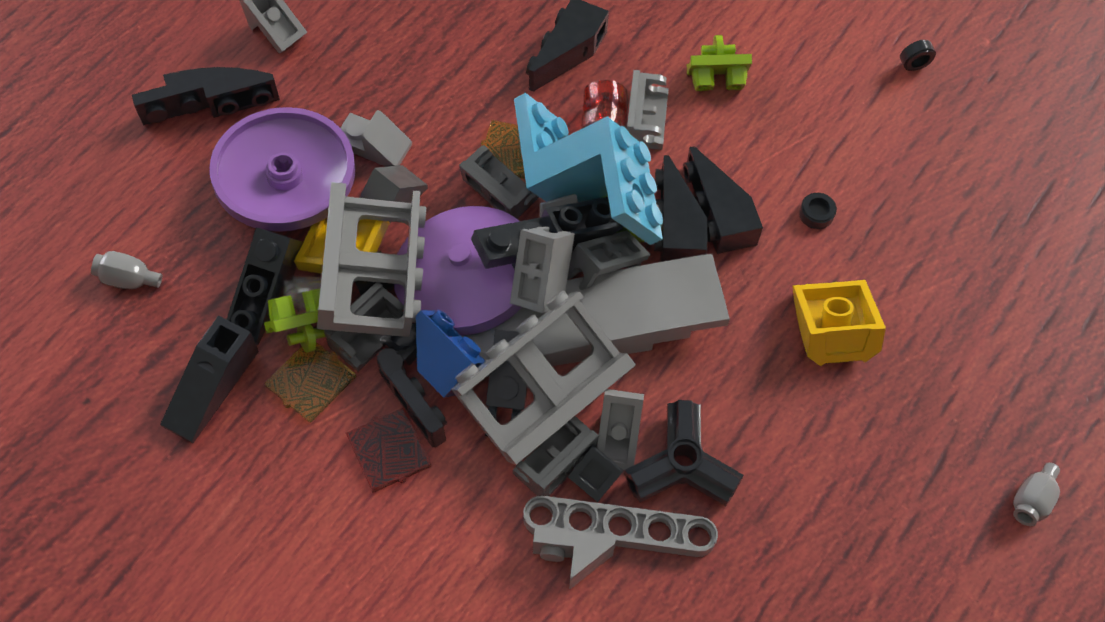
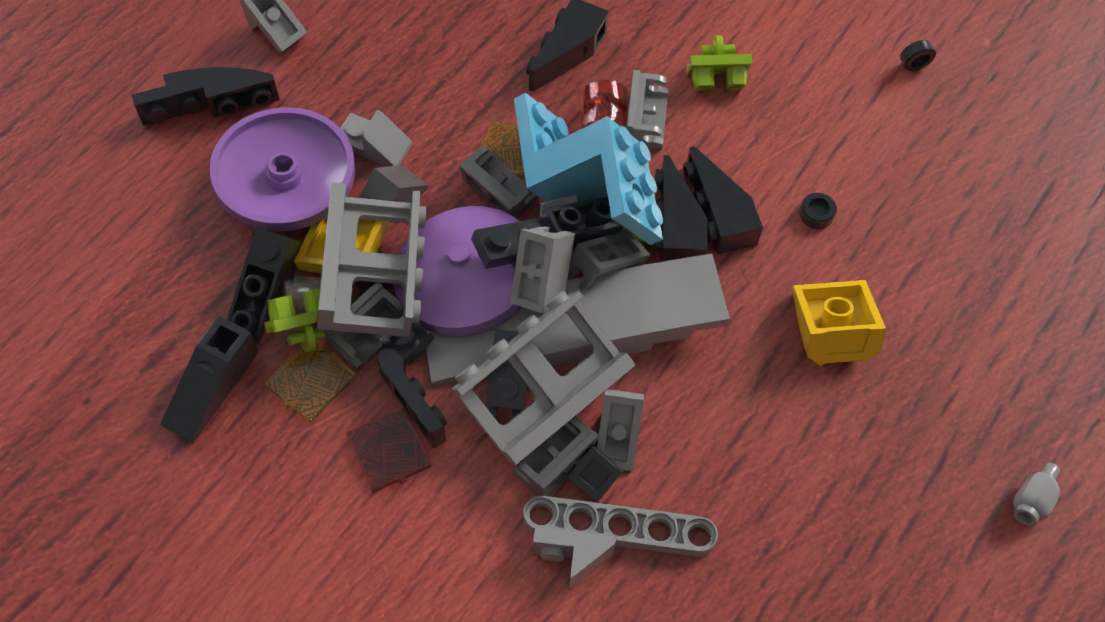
(123, 271): light grey plant -> none
(443, 351): blue slope -> none
(684, 439): black piece -> none

